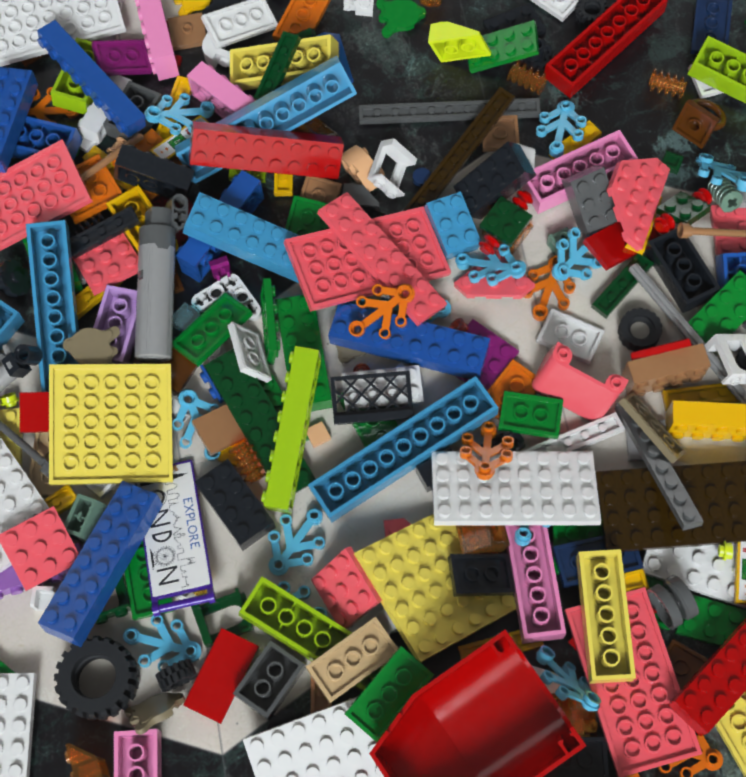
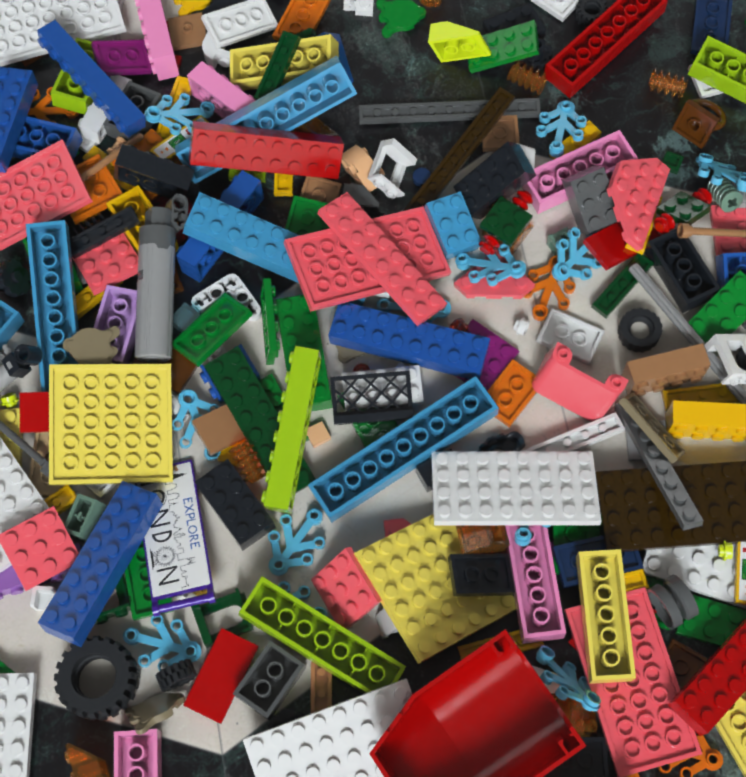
(220, 267): magenta tile -> none
(249, 352): white tile -> none
(352, 659): tan plate -> none
(384, 309): orange plant -> none
(388, 693): green plate -> none
(486, 469): orange plant -> none
(521, 326): none -> white plate
(531, 414): green plate -> none
(661, 349): red tile -> none

